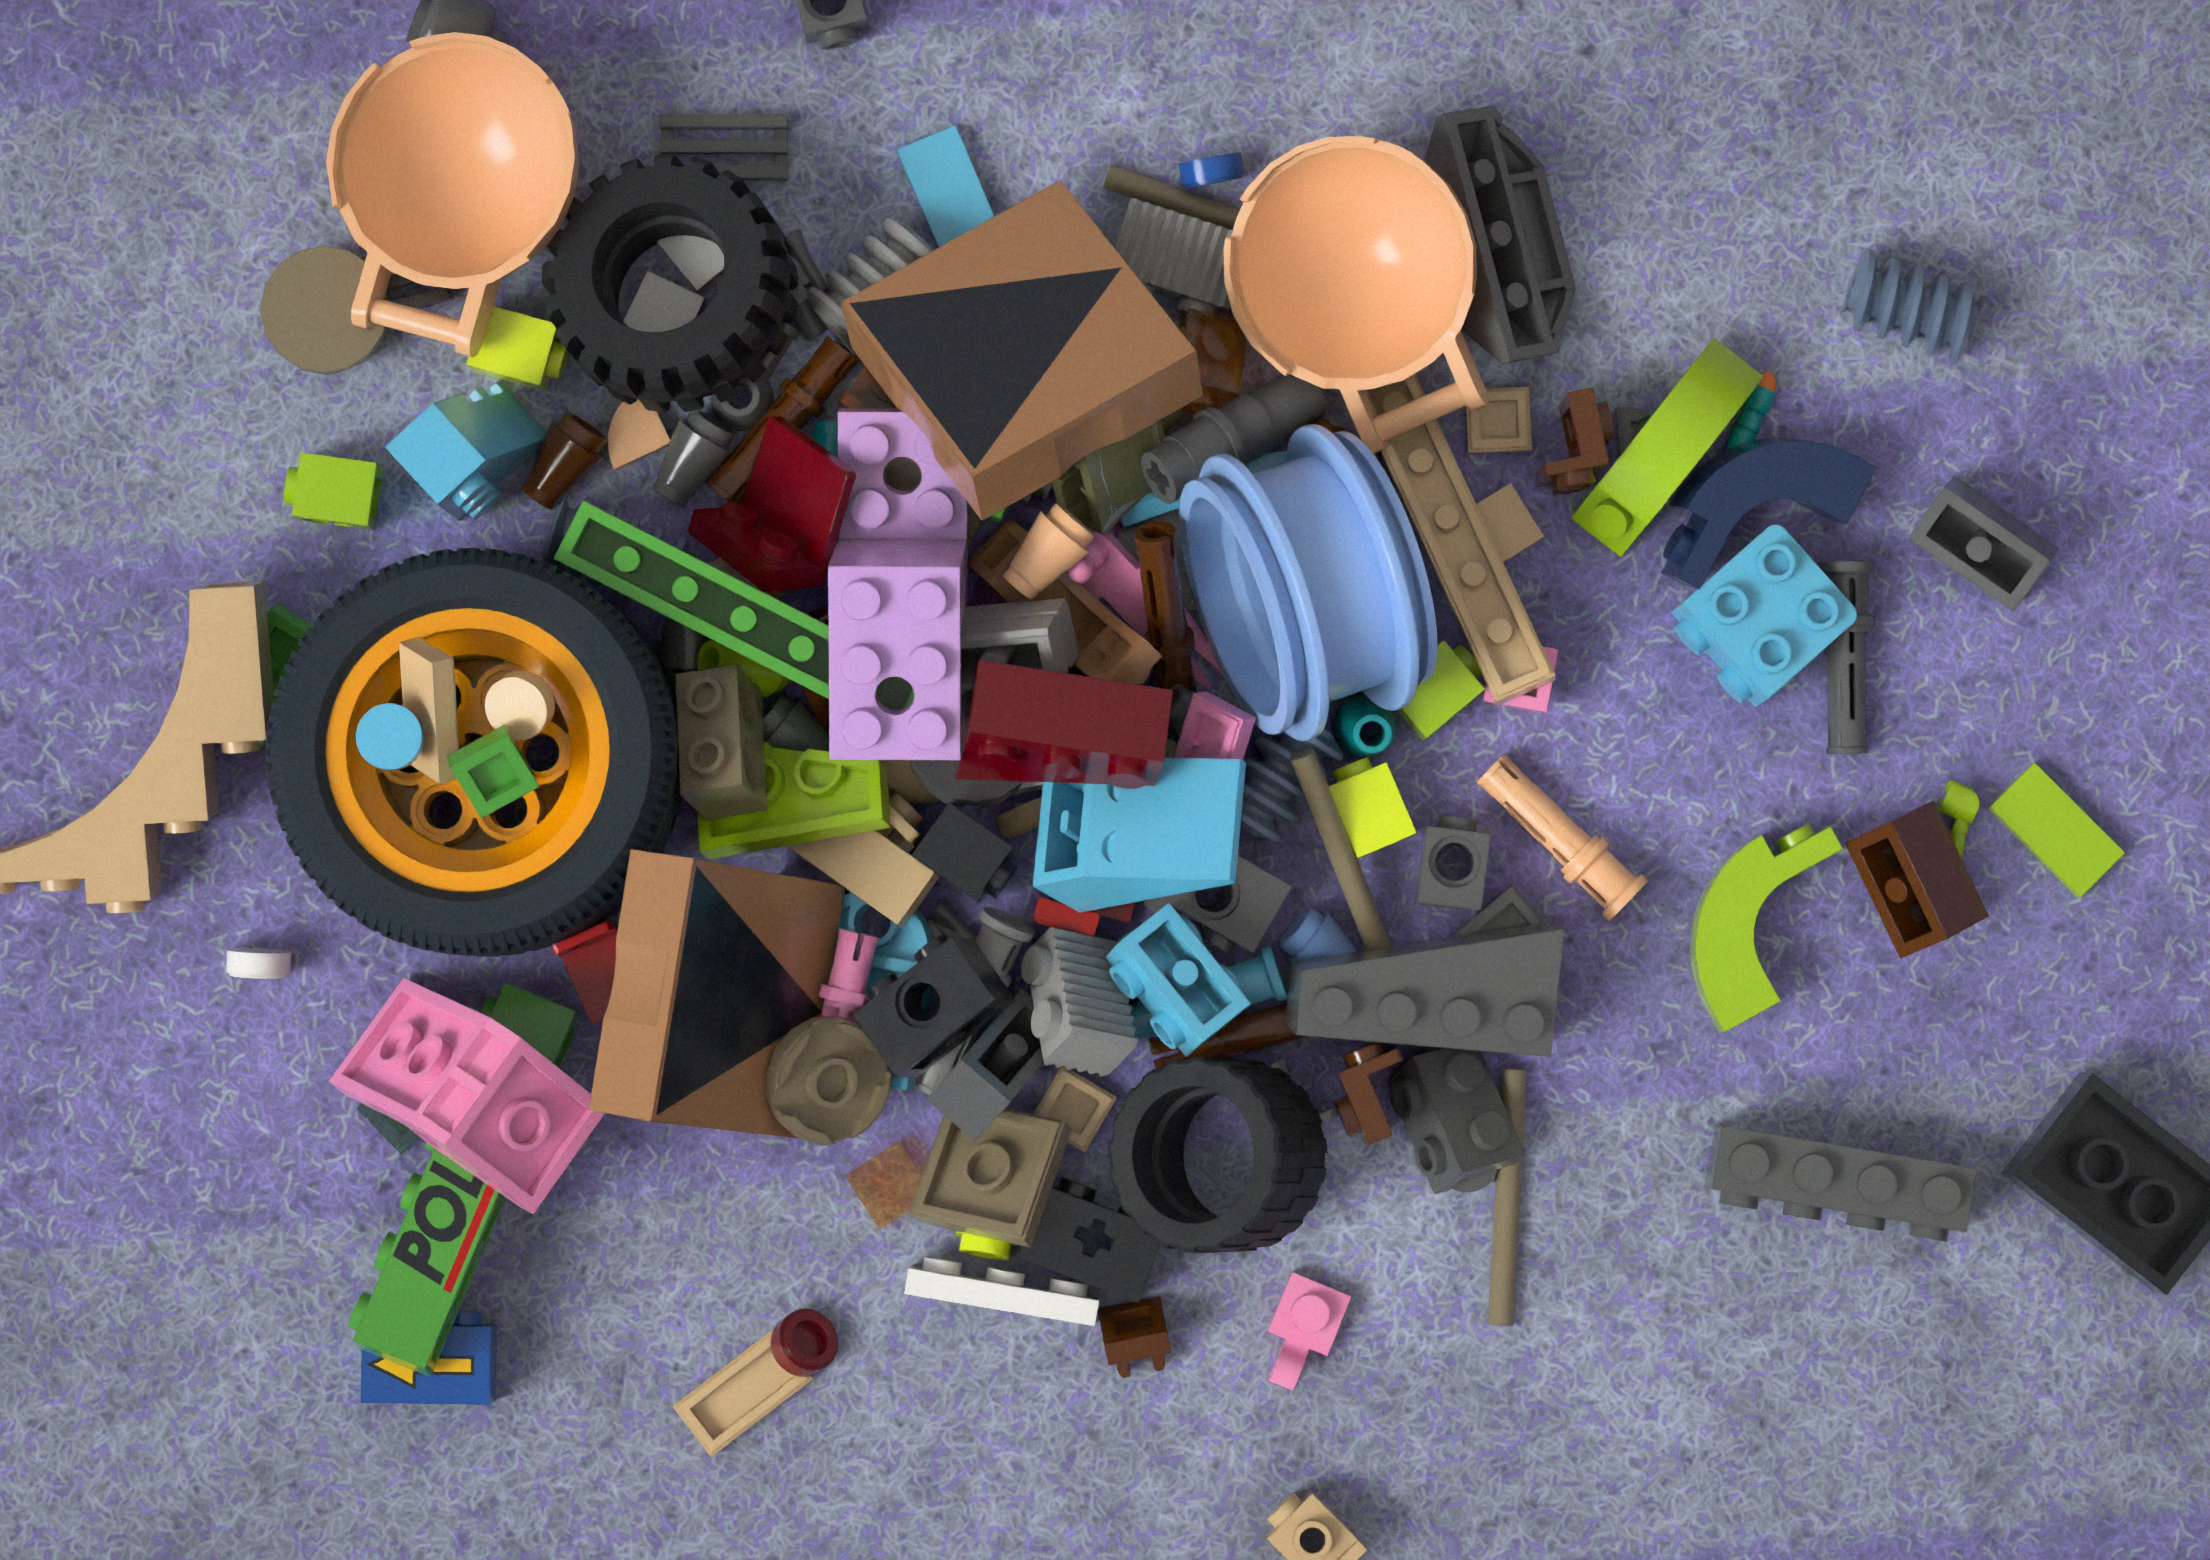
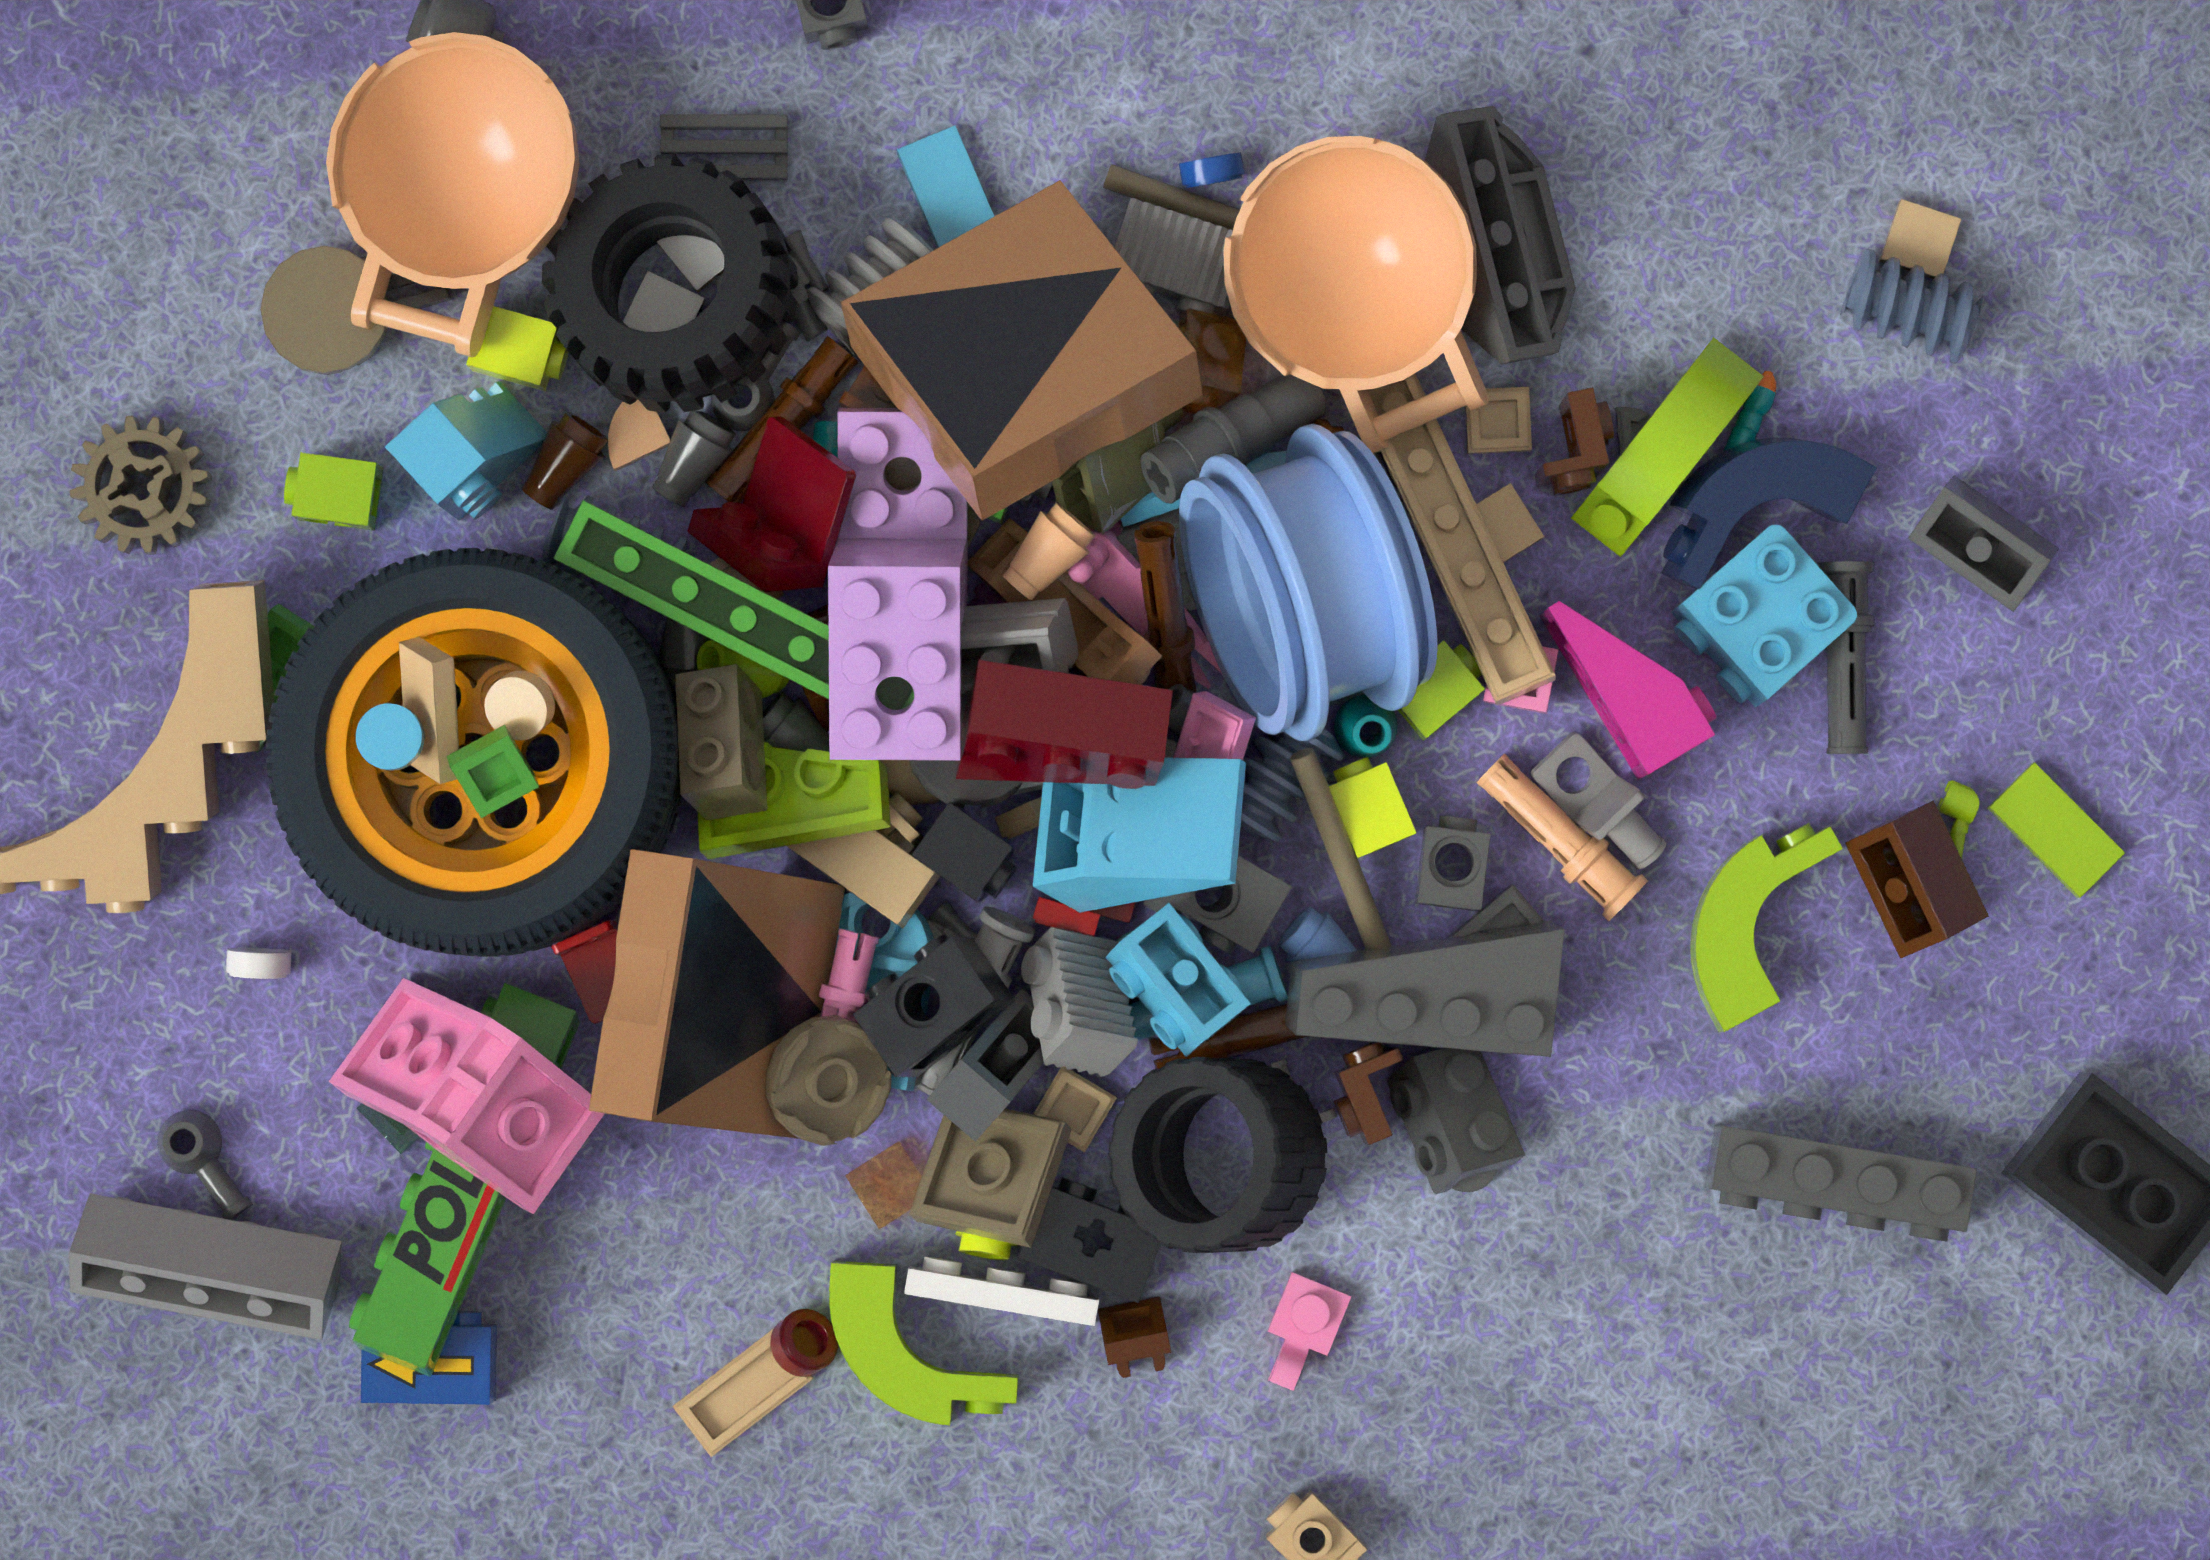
(114, 500): none -> dark tan gear
(202, 1159): none -> dark grey bar
(205, 1266): none -> light grey brick
(878, 1355): none -> lime arch
(1507, 1208): dark tan bar -> none
(1603, 804): none -> light grey bracket
(1636, 698): none -> dark pink slope
(1920, 238): none -> tan tile

